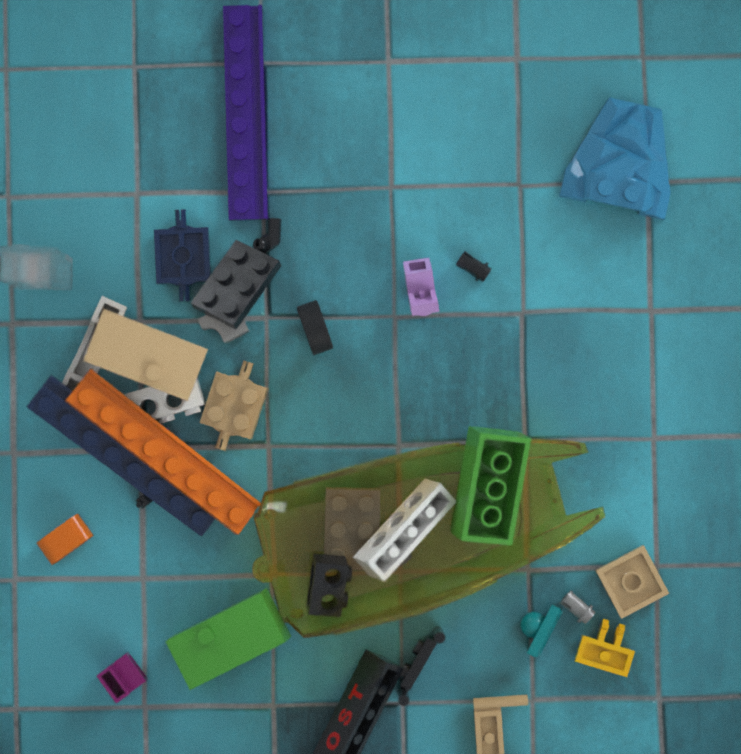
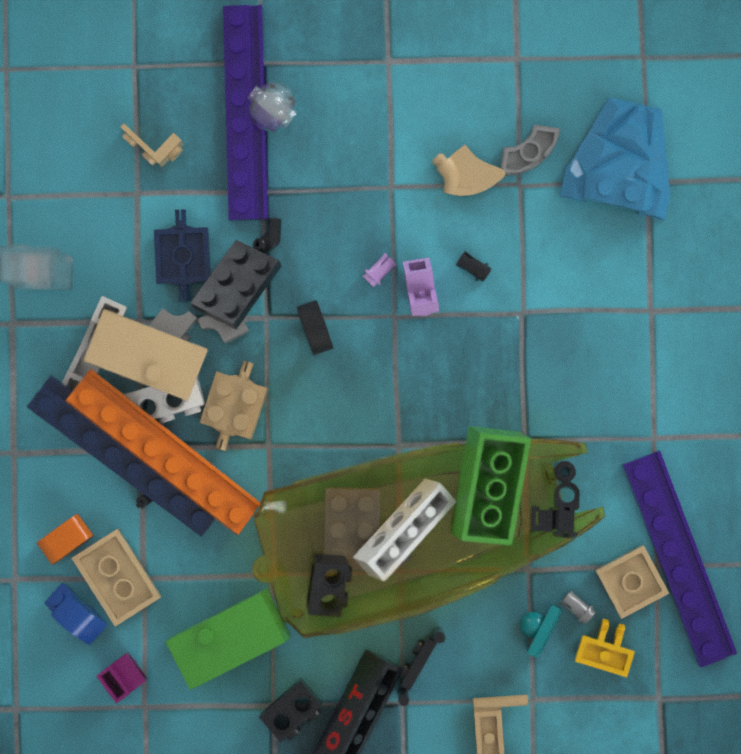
(74, 614): none -> blue brick
(116, 577): none -> tan plate
(167, 151): none -> tan bracket
(174, 325): none -> light grey brick
(271, 106): none -> clear plant
(286, 705): none -> black brick
(379, 270): none -> lavender pin
(466, 173): none -> tan arm
(530, 152): none -> light grey tile
(560, 519): none -> black piece
(570, 470): none -> black pin
(679, 559): none -> dark purple plate

